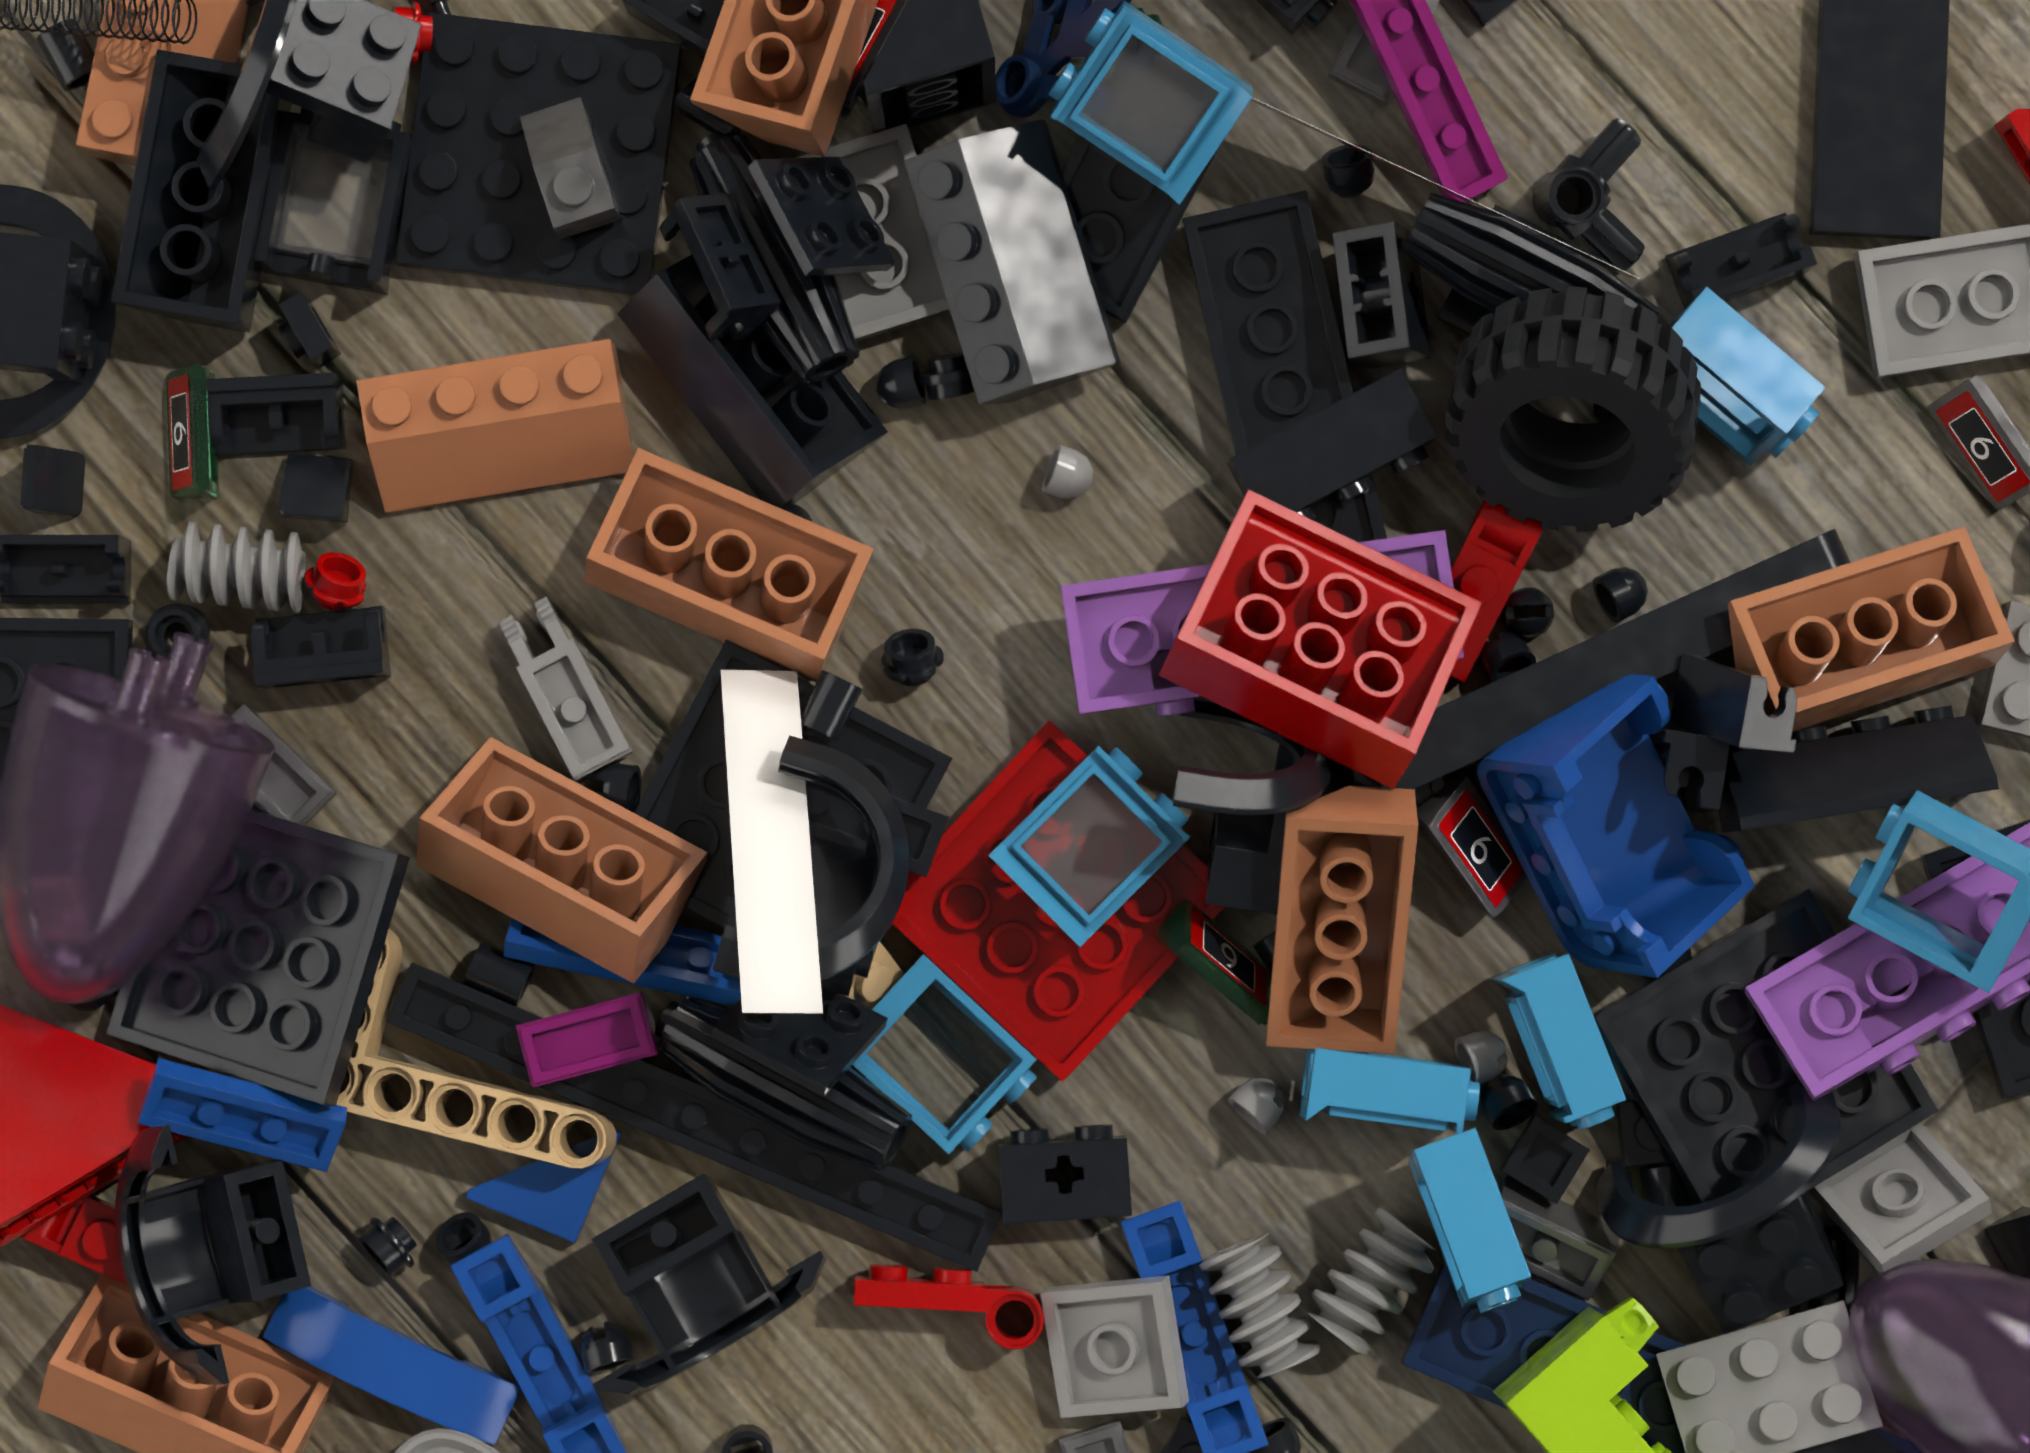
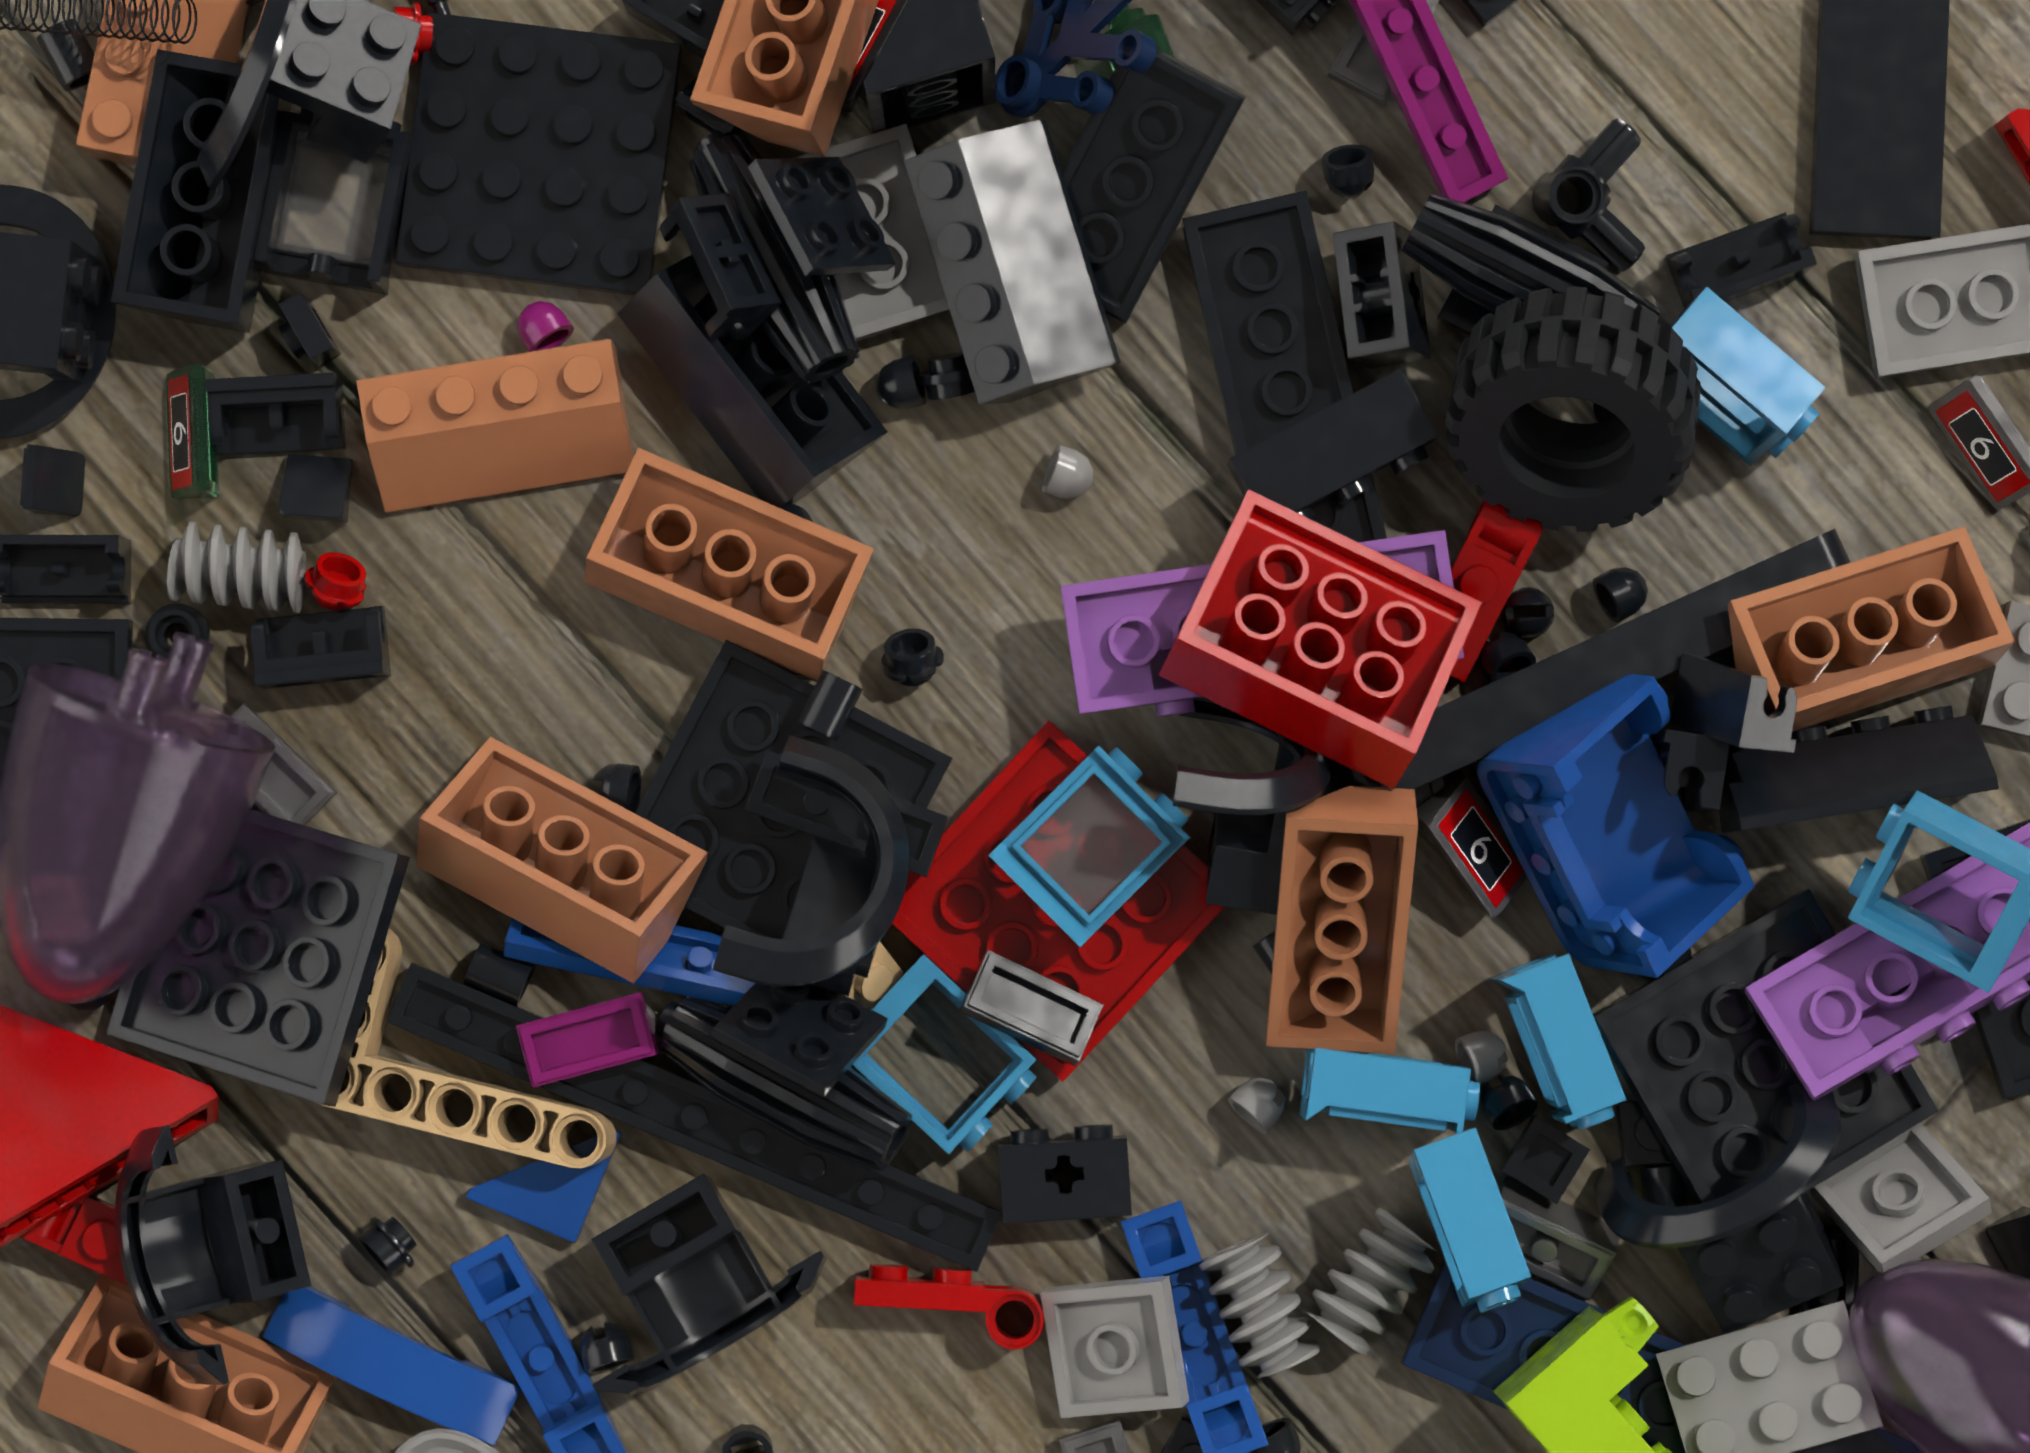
(242, 1115): blue plate -> none
(462, 1236): black hinge -> none
(543, 326): none -> magenta hinge
(567, 696): light grey hinge -> none
(569, 168): flat silver slope -> none
(770, 846): white sticker -> none
(1031, 1008): none -> tile
(1149, 99): window -> none
(1218, 959): slope -> none
(1431, 183): sticker -> none

